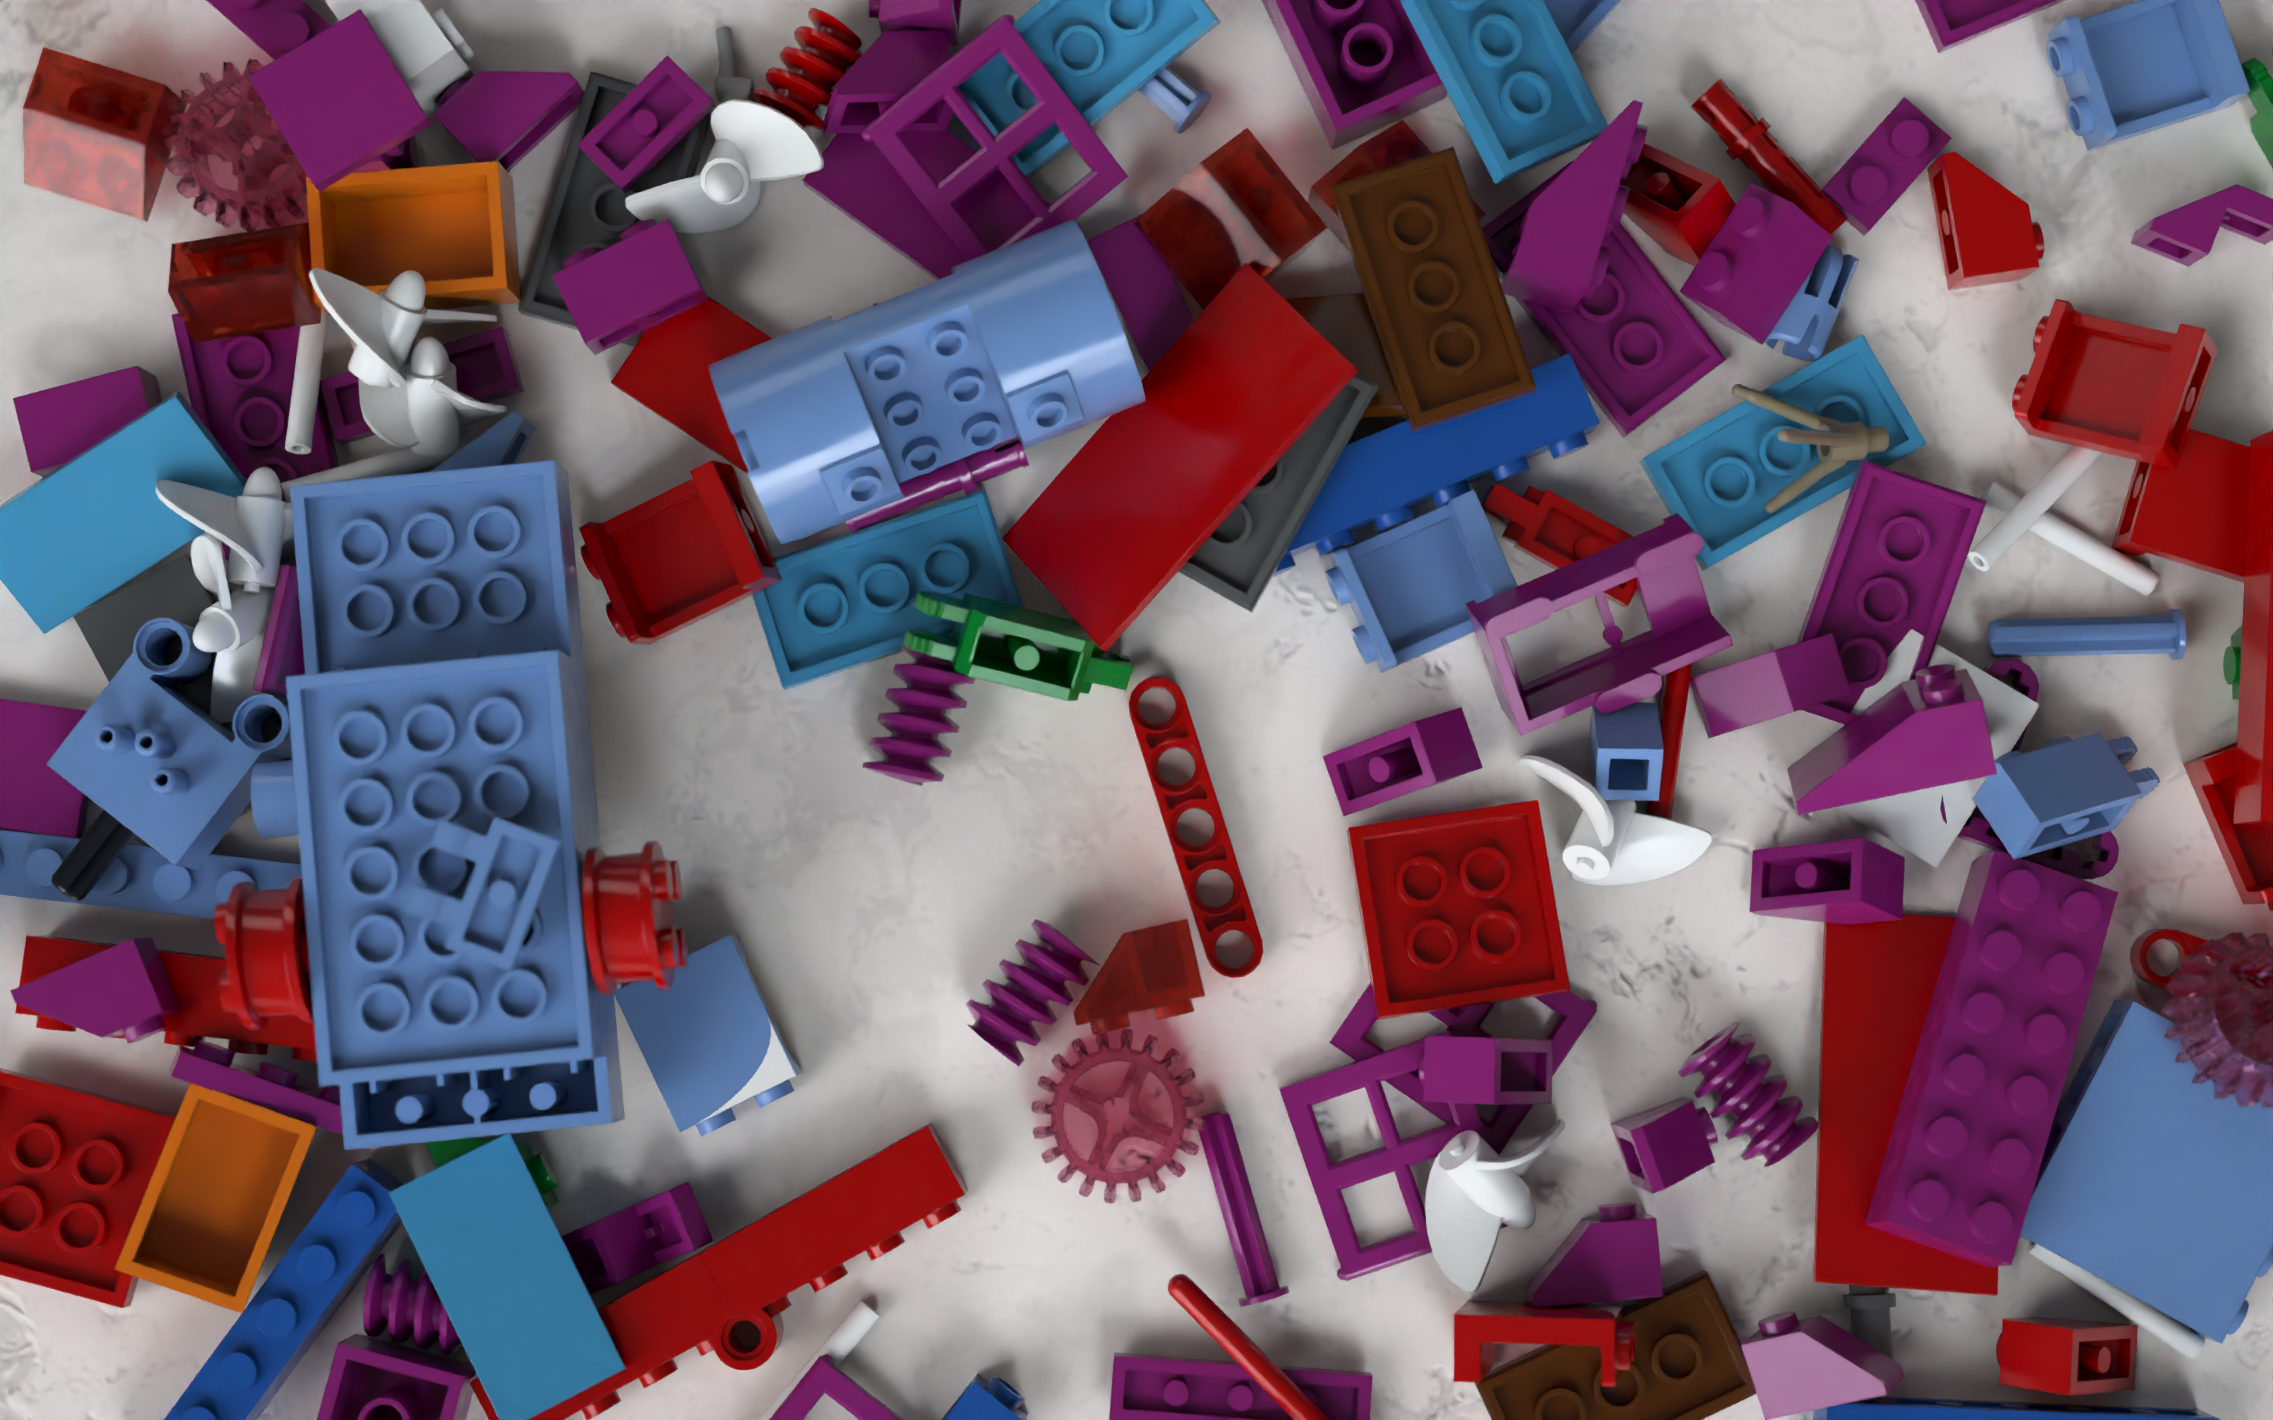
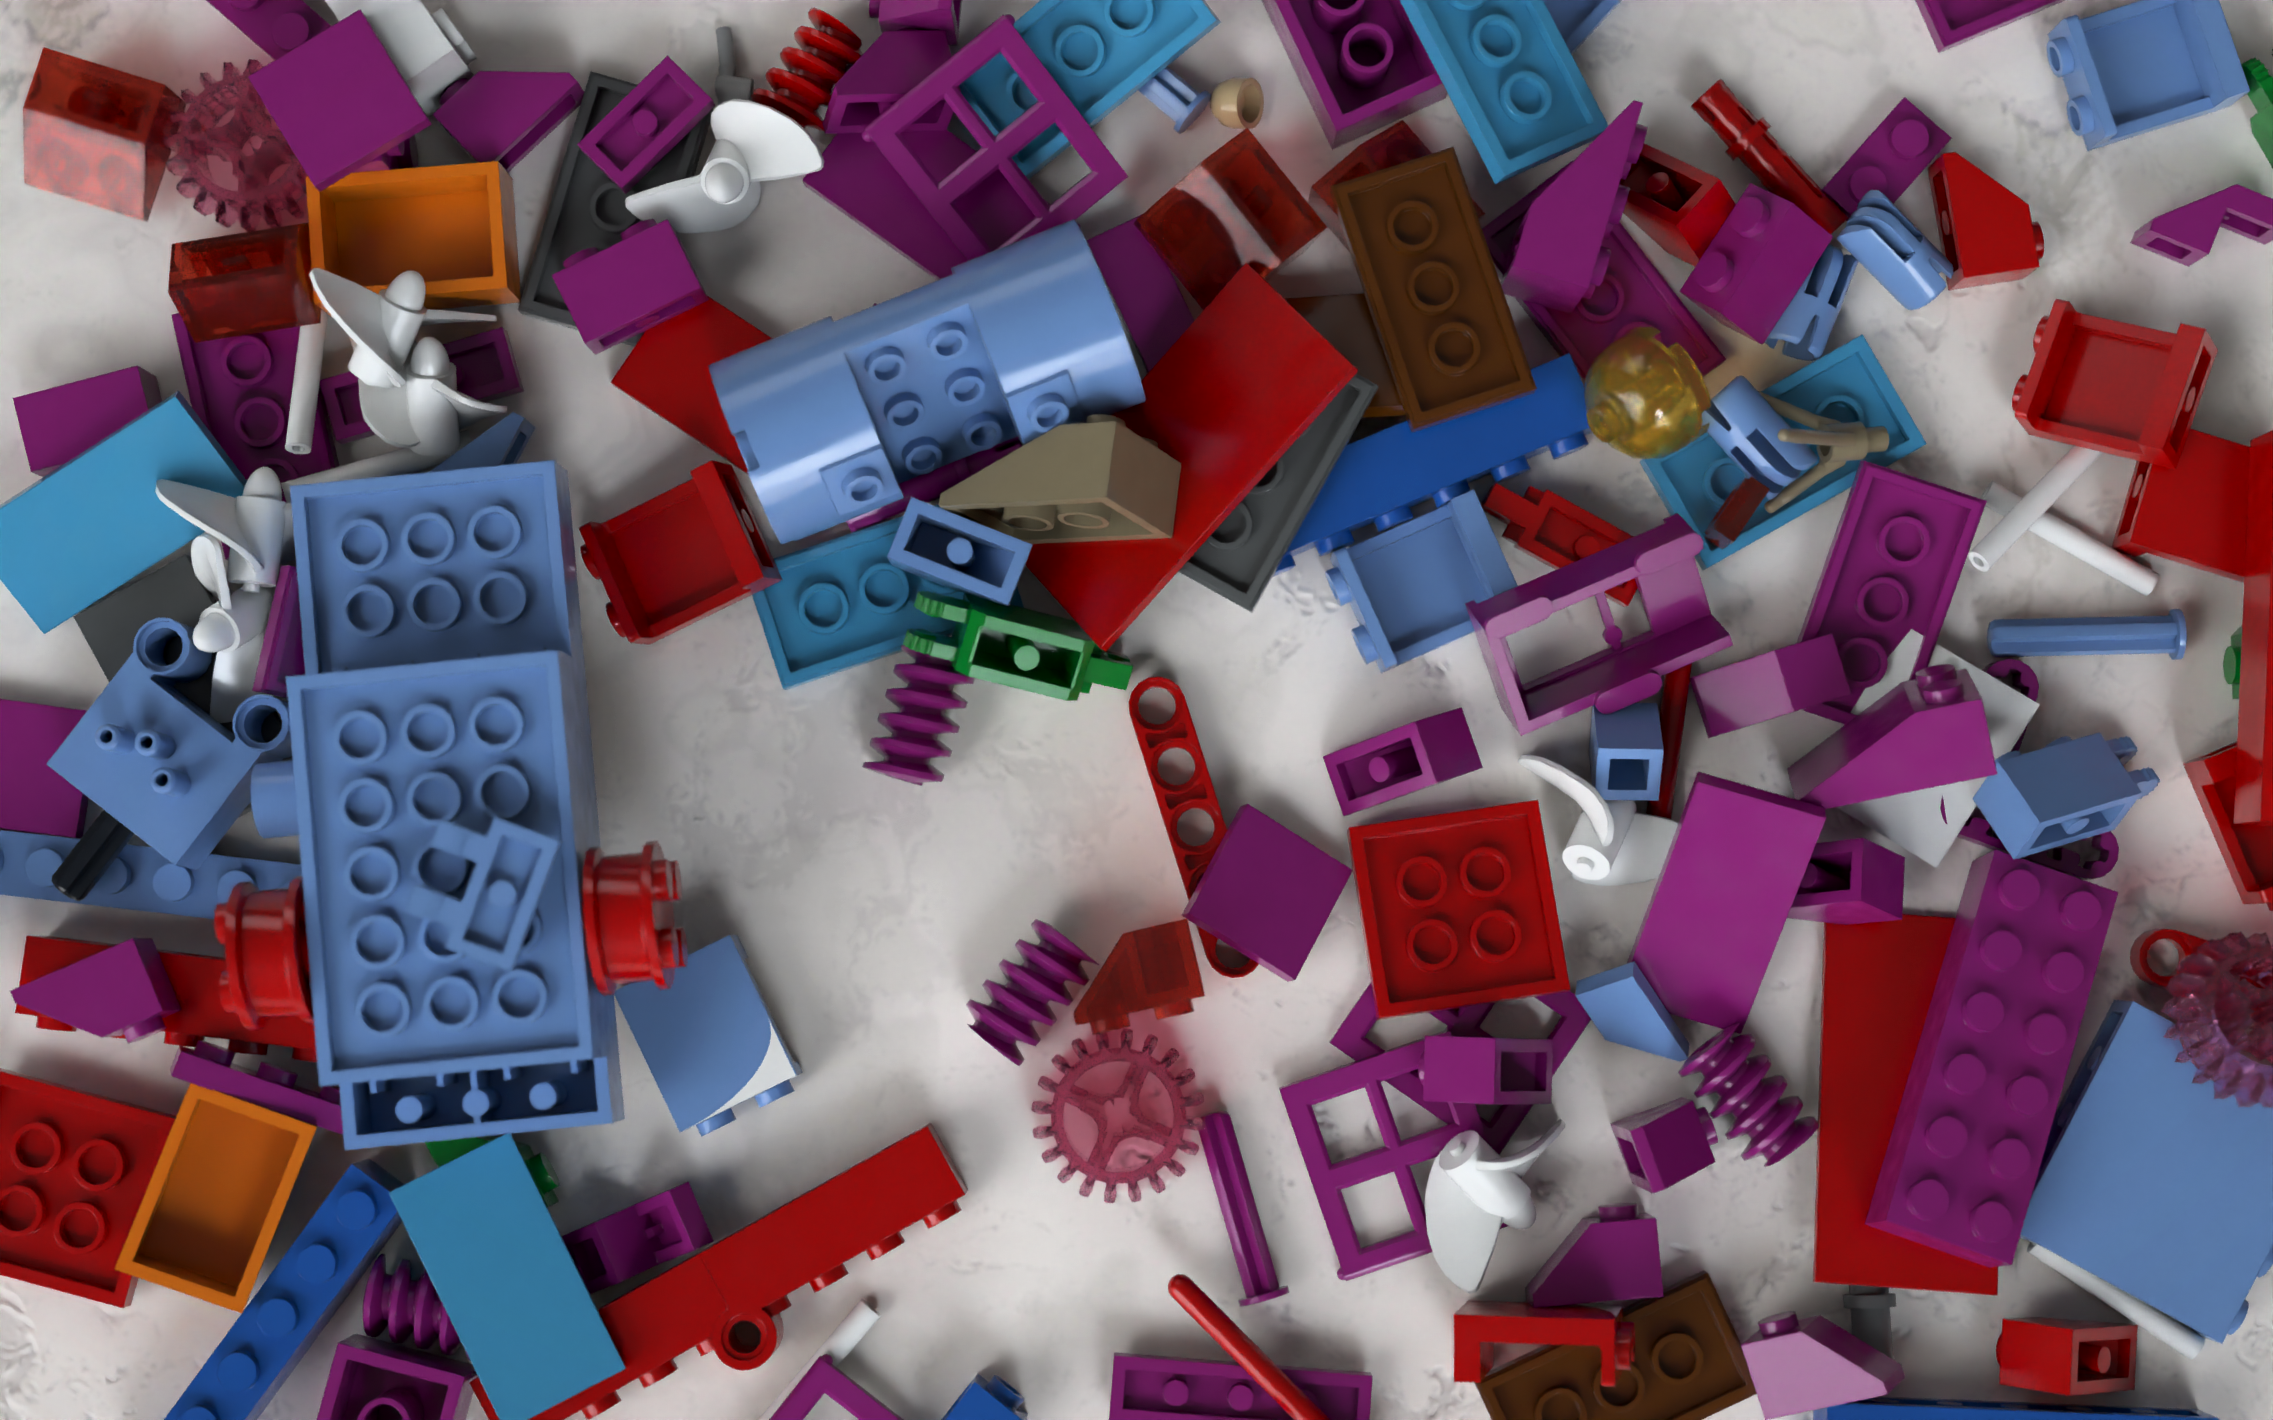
(958, 553): none -> medium blue slope
(1075, 487): none -> dark tan slope
(1238, 103): none -> tan hinge
(1267, 892): none -> magenta tile
(1631, 1012): none -> medium blue tile
(1645, 396): none -> clear yellow cylinder
(1724, 898): none -> magenta tile
(1735, 512): none -> clear red tile
(1749, 435): none -> medium blue arm
(1895, 251): none -> medium blue arm

